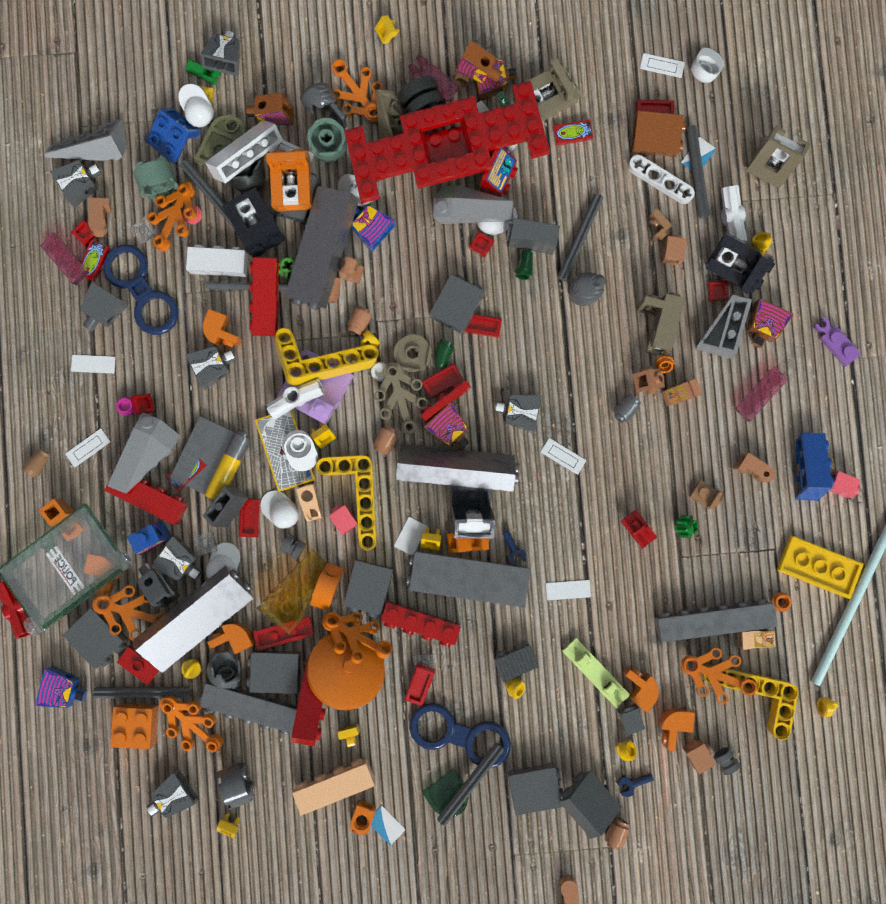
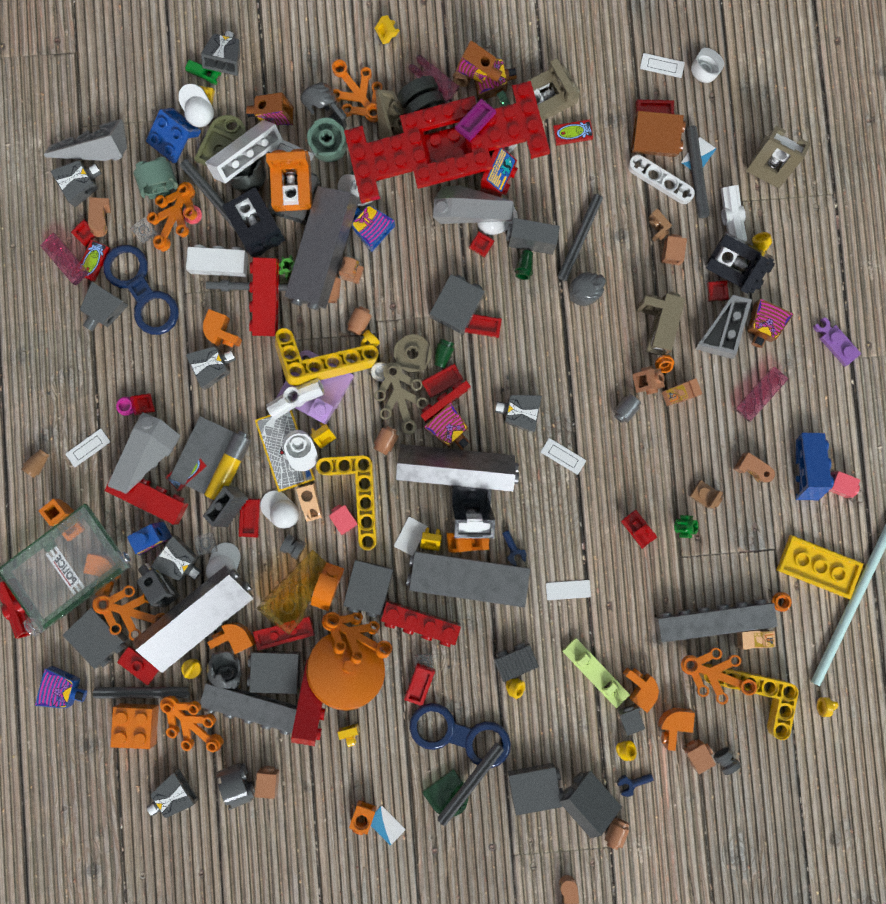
(93, 364): white sticker -> none
(228, 828): yellow tile -> none
(267, 782): none -> nougat brick
(333, 787): light nougat brick -> none
(475, 119): none -> magenta tile

